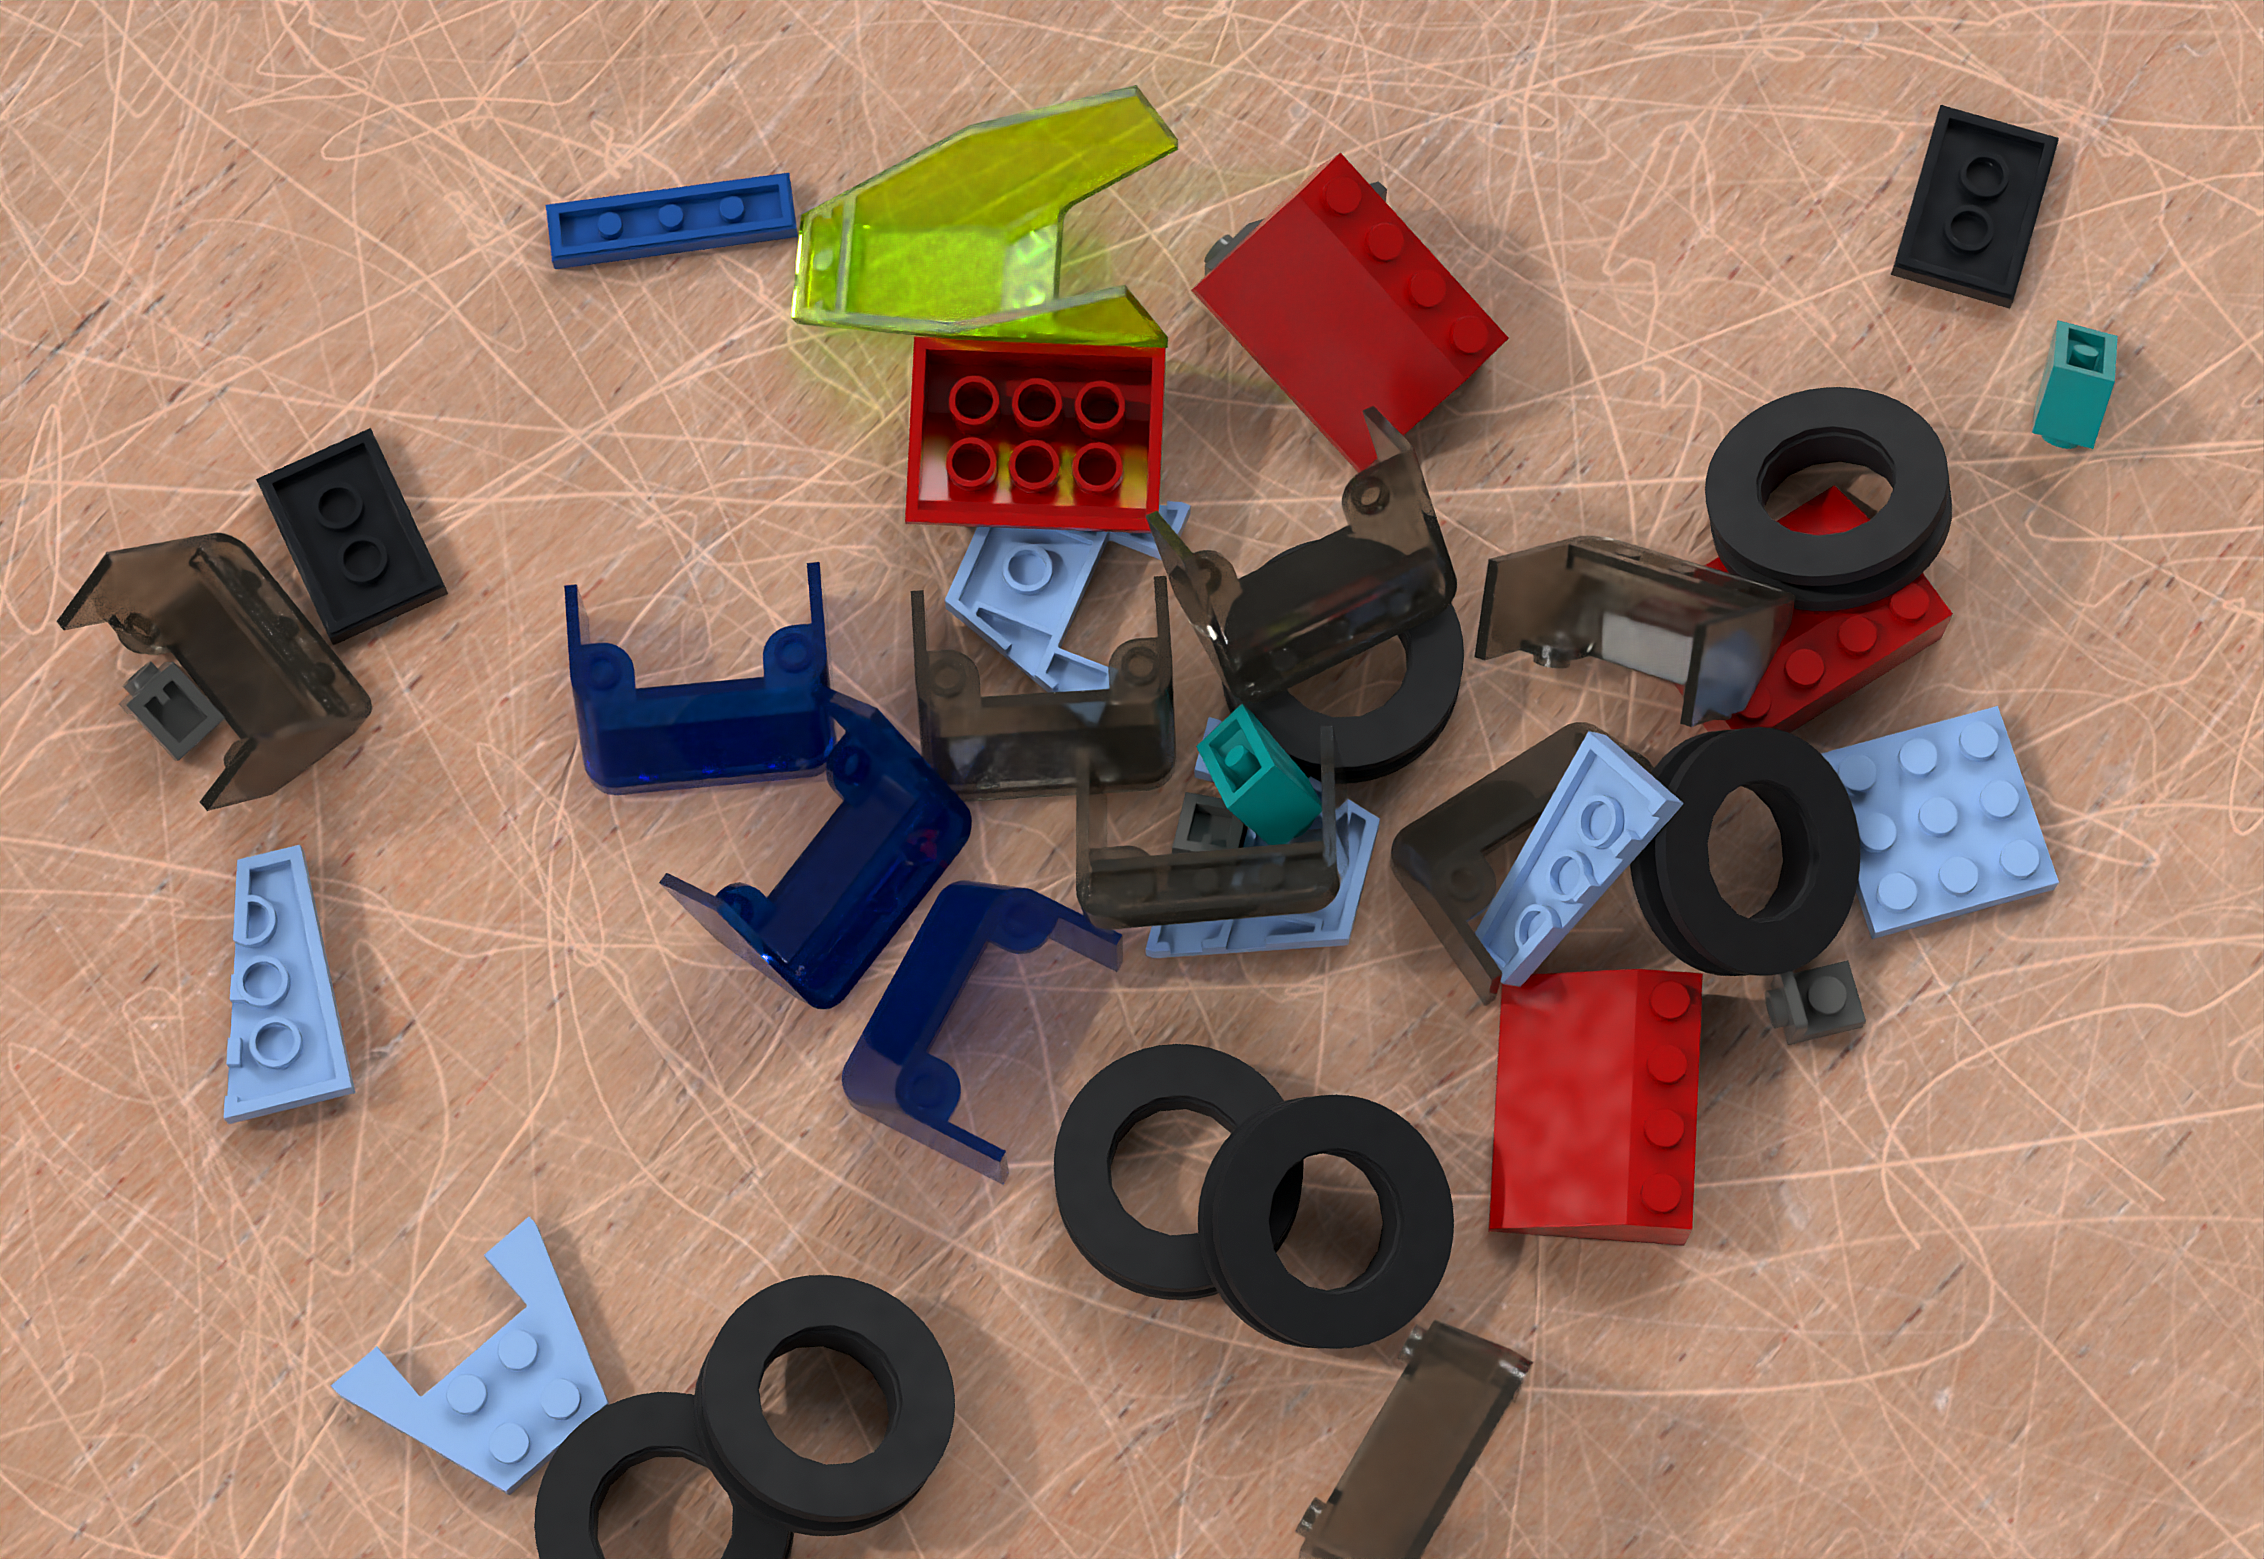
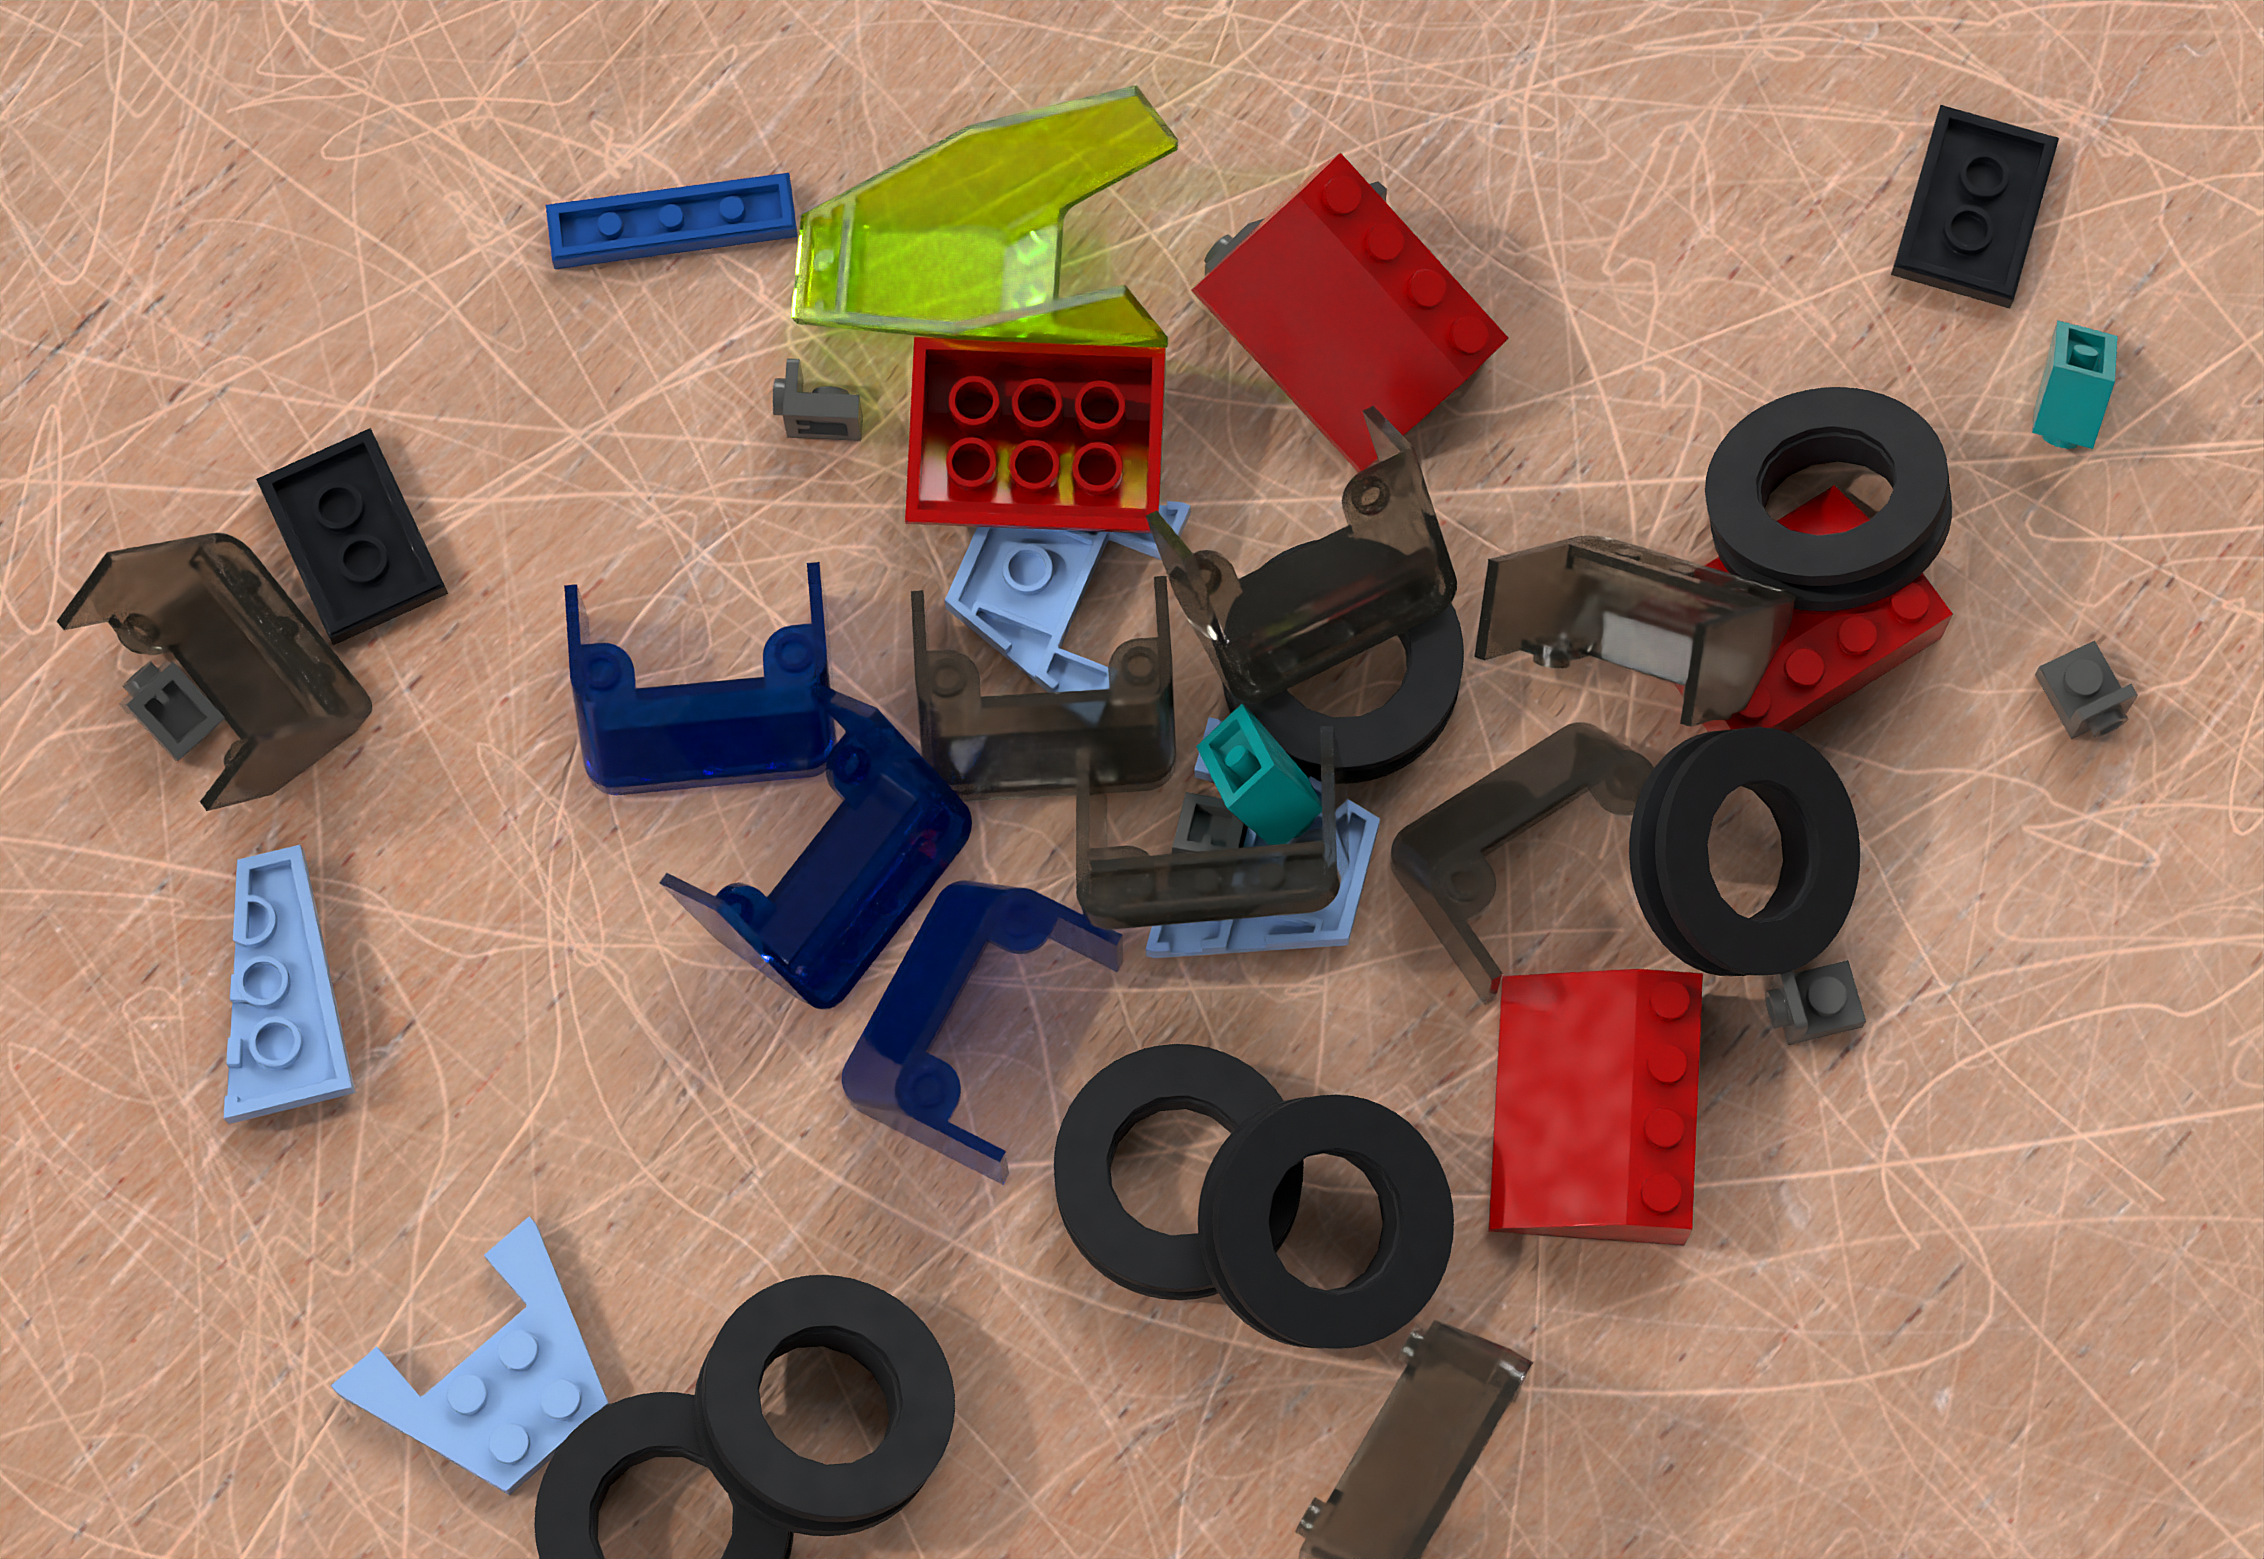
(816, 415): none -> dark grey bracket
(1579, 847): light blue wing -> none
(1942, 823): light blue plate -> none
(2086, 692): none -> dark grey bracket

